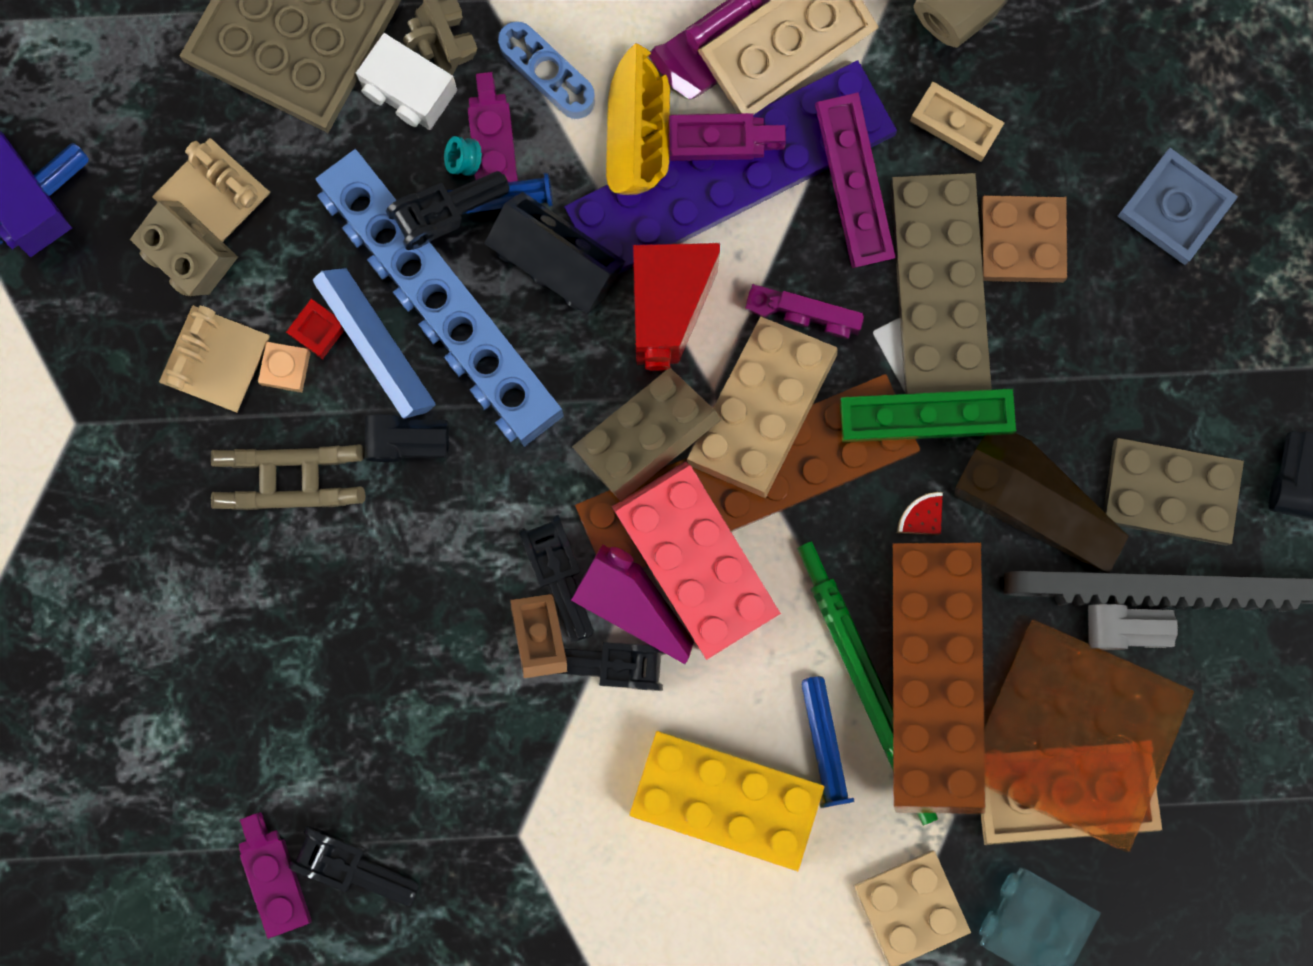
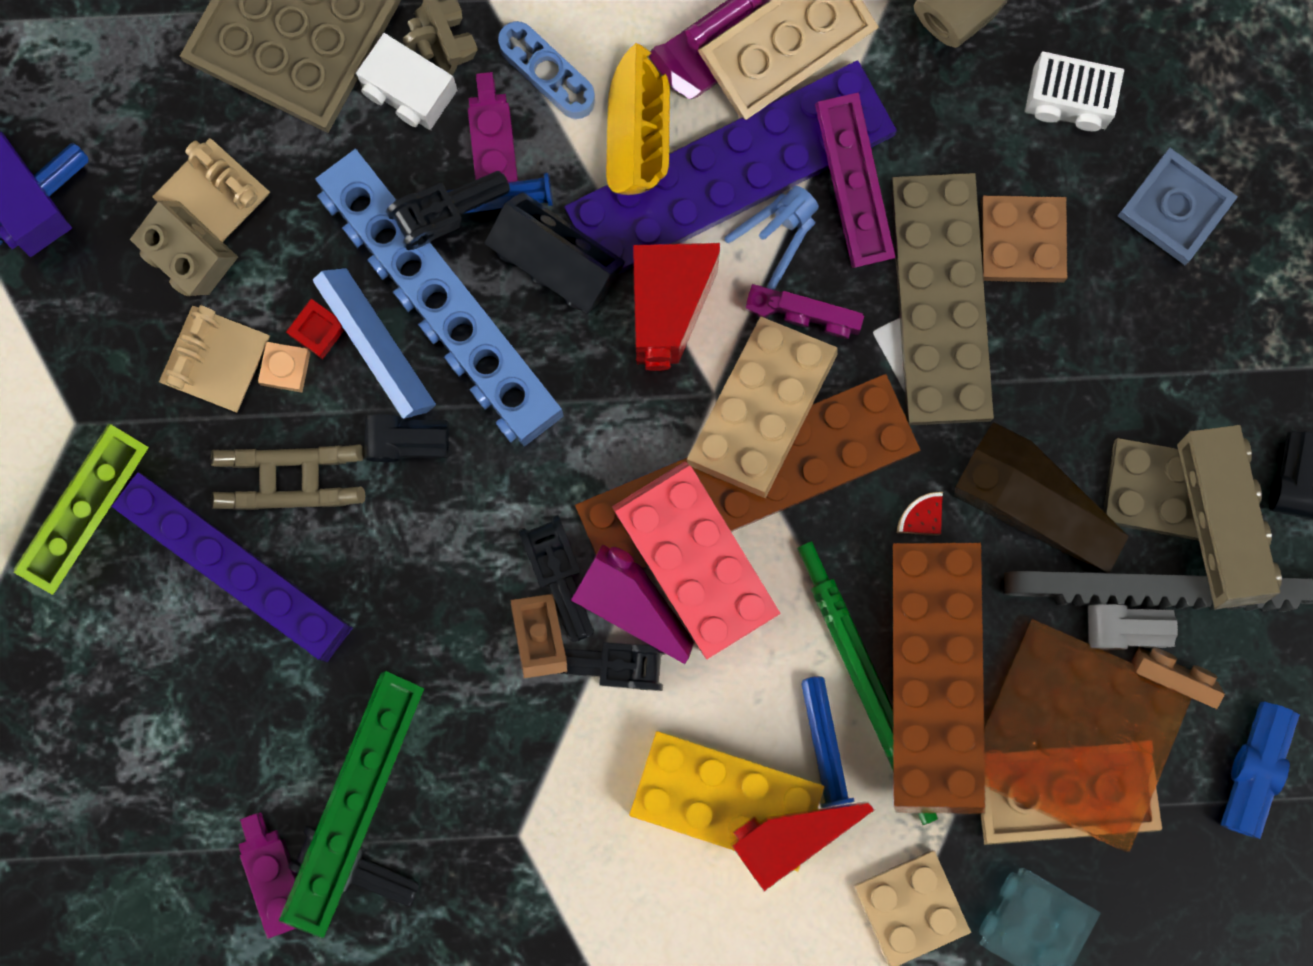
(80, 509): none -> lime brick
(232, 567): none -> dark purple brick
(351, 805): none -> green plate
(462, 156): teal bush -> none
(646, 434): dark tan plate -> none
(722, 137): magenta hinge -> none
(786, 841): none -> red slope
(790, 211): none -> medium blue plant
(927, 415): green plate -> none
(956, 121): tan plate -> none
(1074, 91): none -> white brick
(1163, 669): none -> medium nougat plate
(1229, 517): none -> dark tan brick
(1260, 769): none -> blue piece

